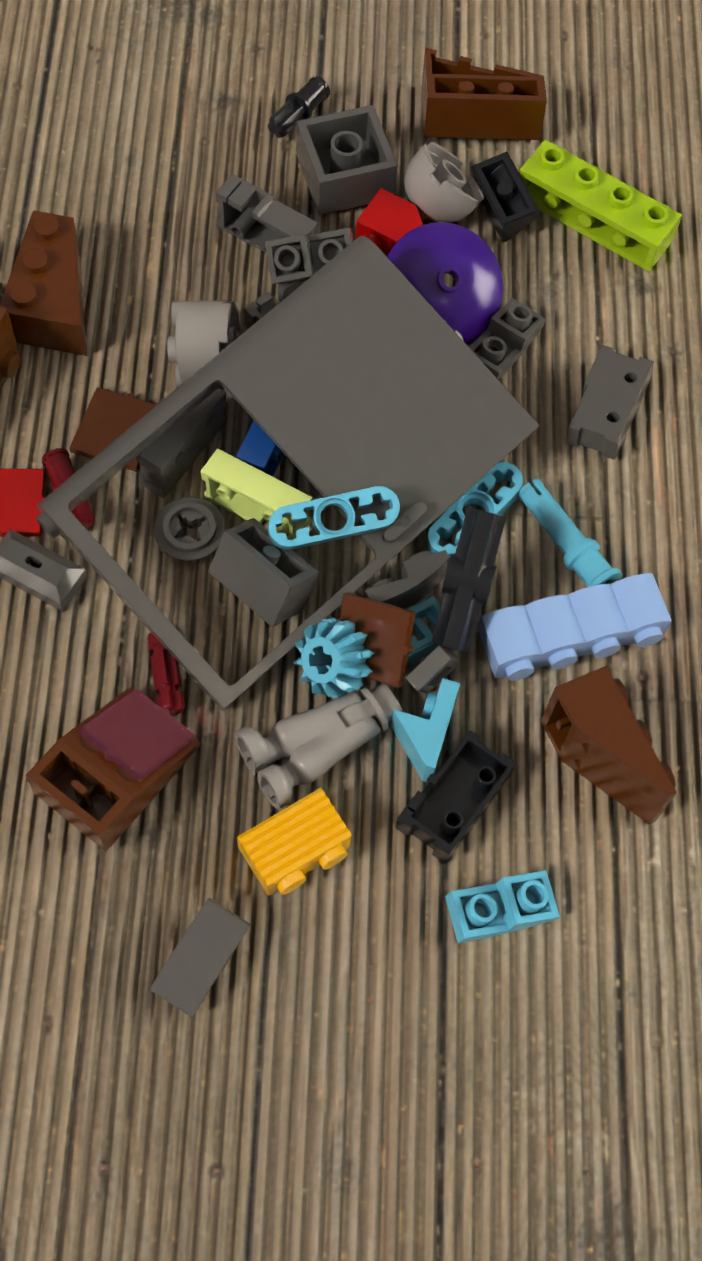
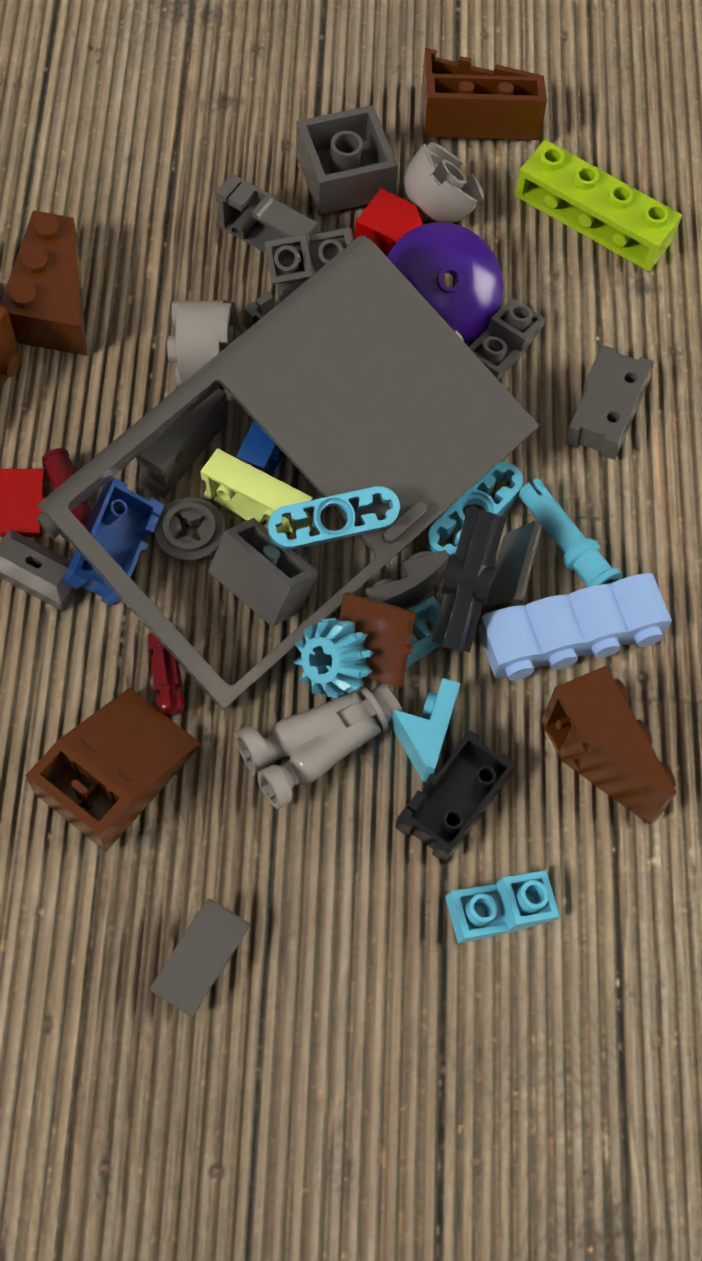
(105, 420): reddish brown piece -> none
(119, 525): none -> blue piece
(137, 734): clear pink piece -> none
(295, 842): yellow brick -> none
(298, 106): black axle -> none
(433, 669): dark grey tile -> none
(505, 195): black slope -> none
(513, 567): none -> dark grey slope

